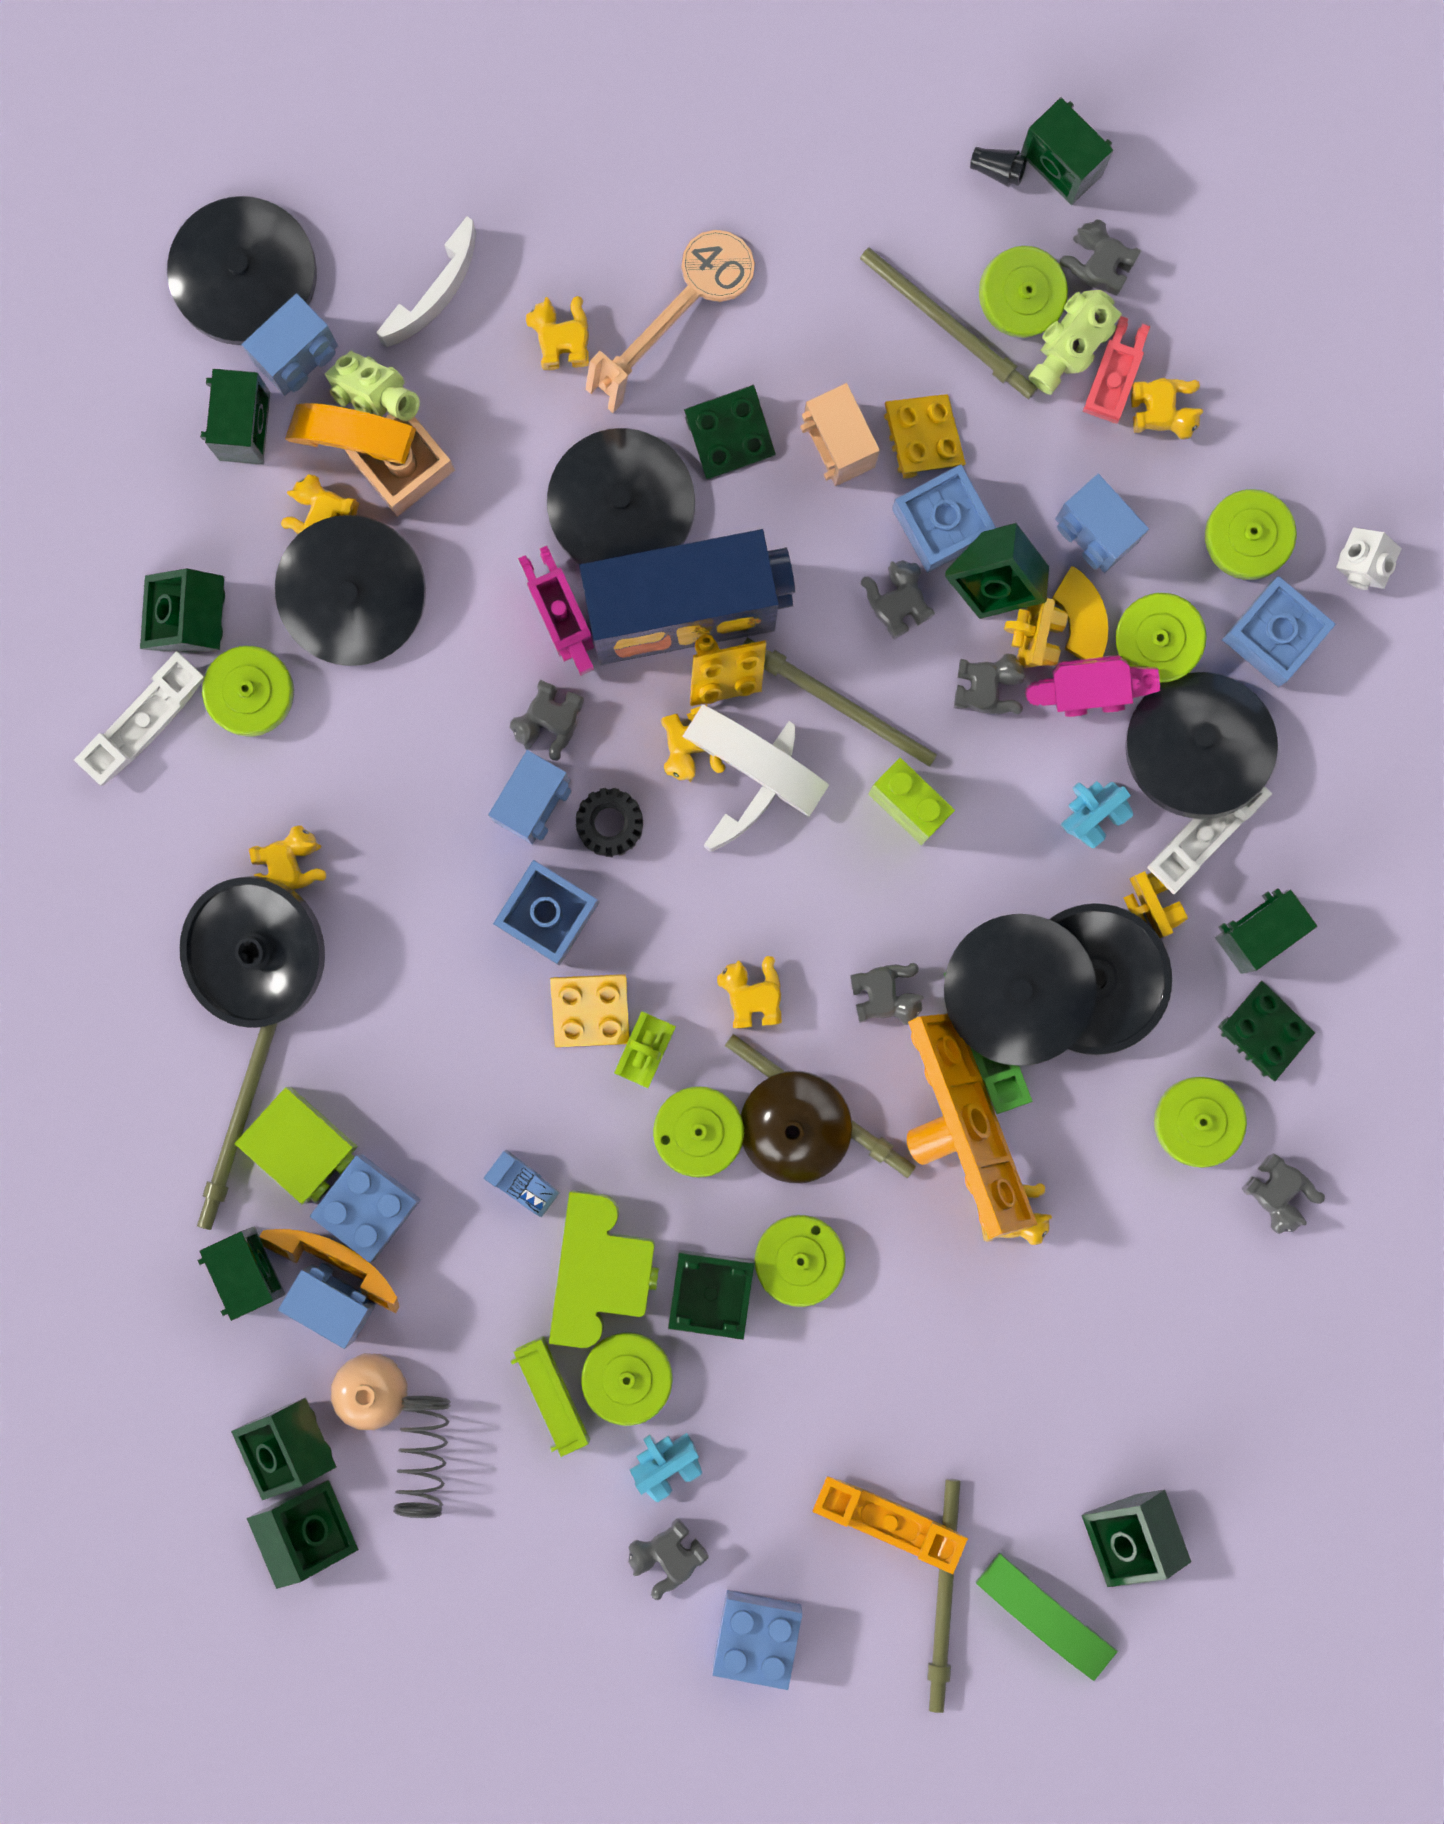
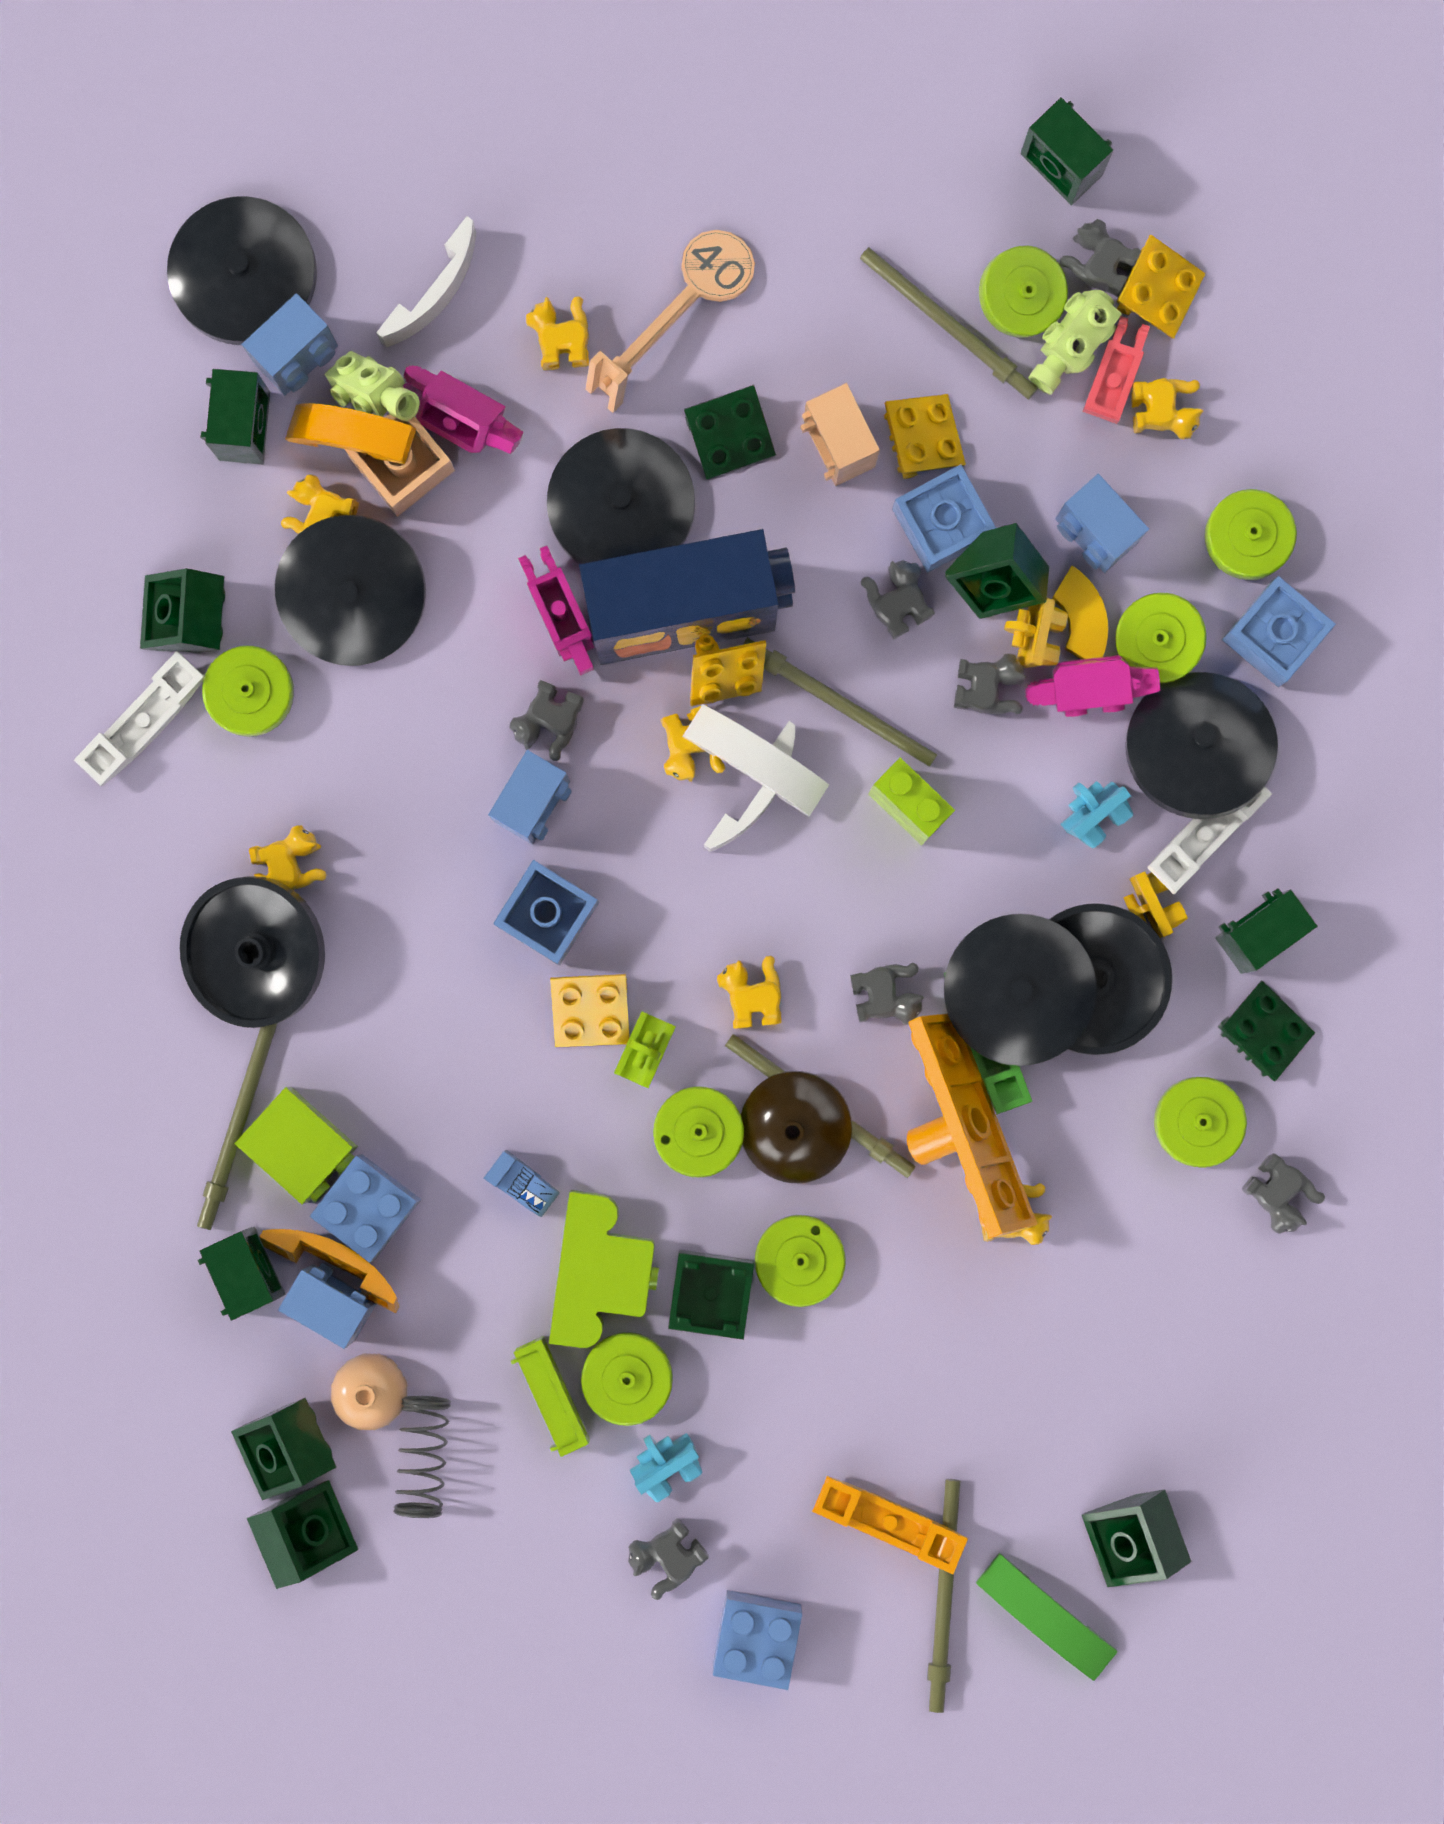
(460, 412): none -> dark pink hinge
(602, 800): black tyre -> none
(1000, 164): black cone -> none
(1160, 287): none -> yellow hinge
(1368, 558): white brick -> none

